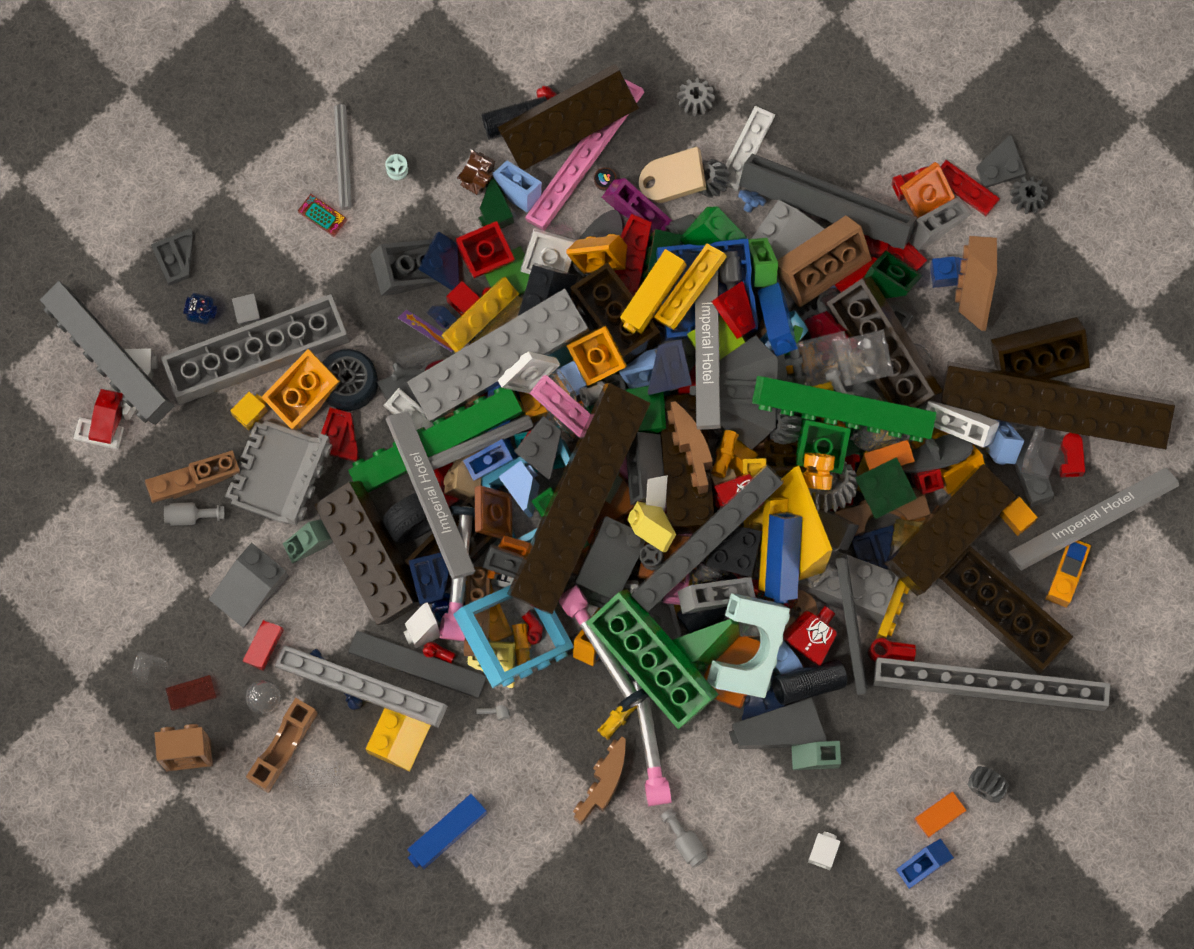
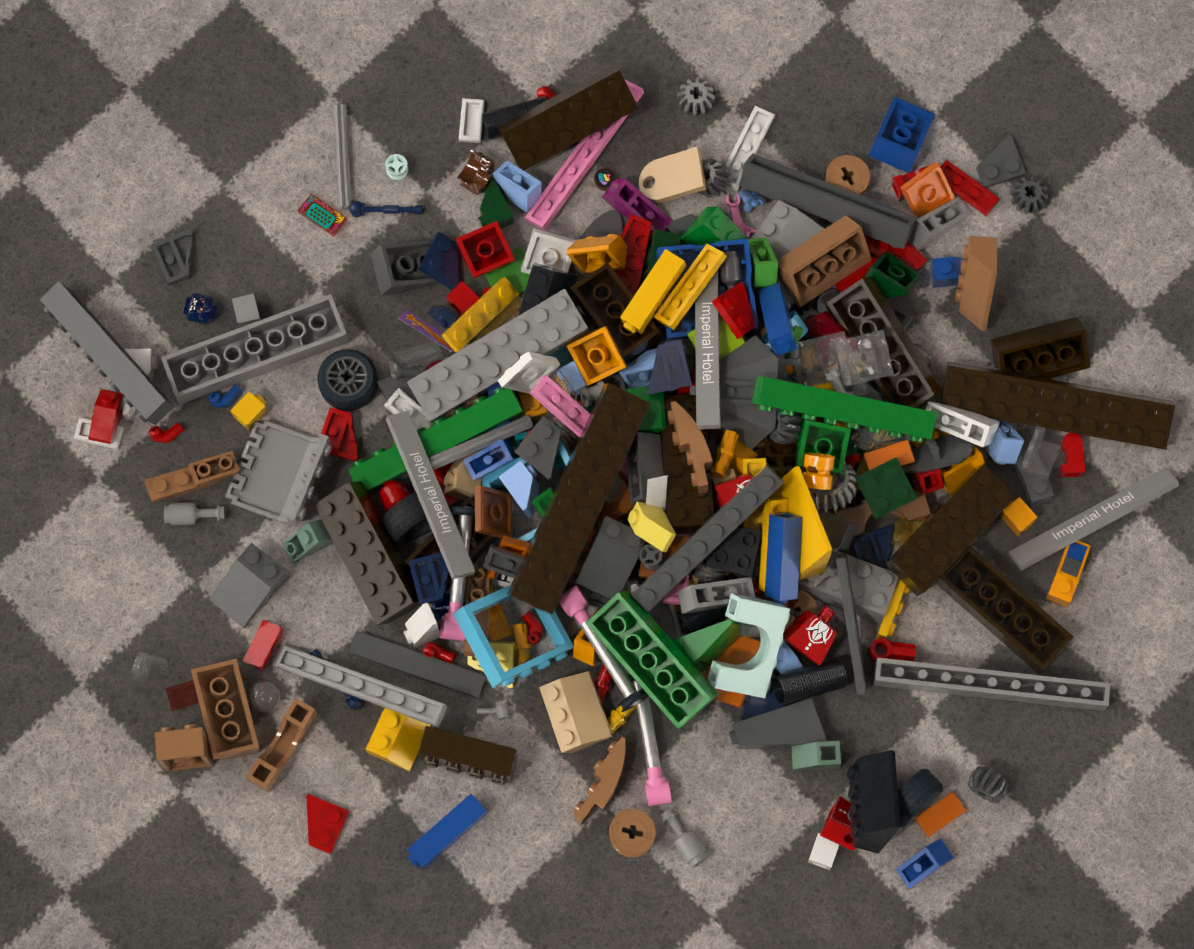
(164, 435): none -> red arm
(225, 400): none -> blue arm
(225, 710): none -> medium nougat slope
(301, 390): light orange slope -> none
(324, 823): none -> red wing
(358, 209): none -> dark blue piece
(392, 493): none -> red head
(468, 755): none -> dark brown brick
(471, 120): none -> white tile
(575, 712): none -> tan slope
(602, 683): none -> red pin
(632, 819): none -> medium nougat piece
(748, 231): none -> bright pink piece
(839, 824): none -> red torso
(852, 168): none -> medium nougat piece
(873, 801): none -> black slope
(901, 135): none -> blue slope
(917, 795): none -> black wheel

